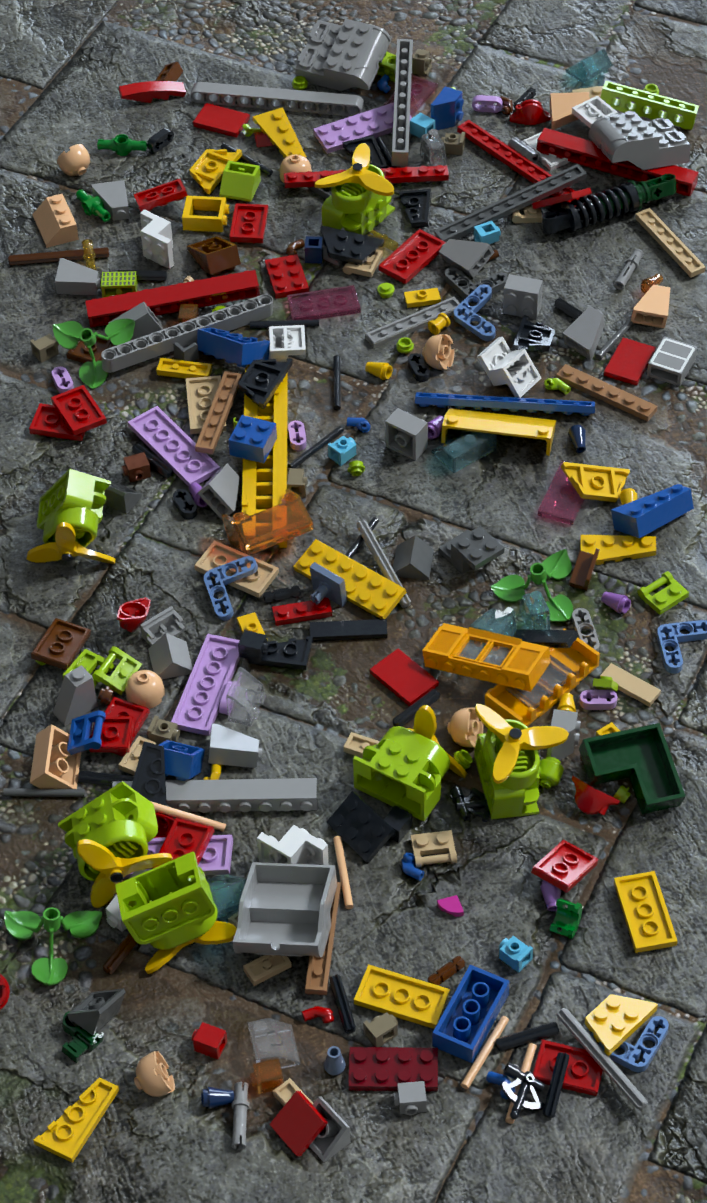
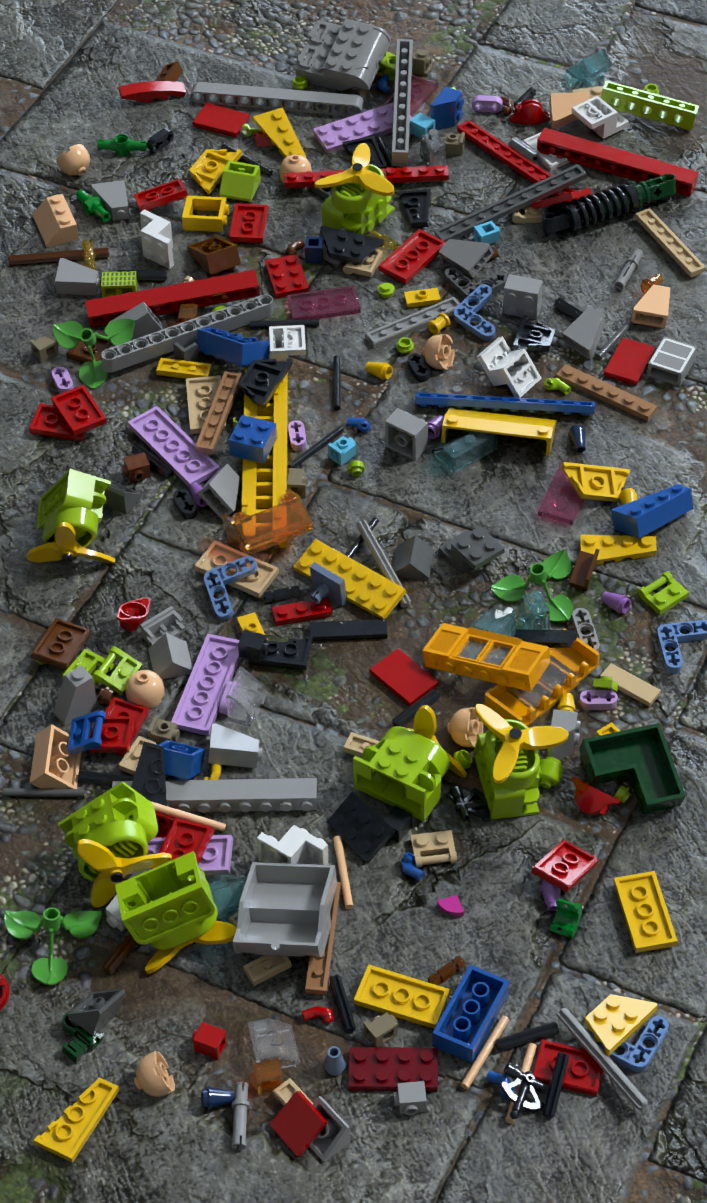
(515, 953): medium azure brick -> none
(639, 141): light grey piece -> none

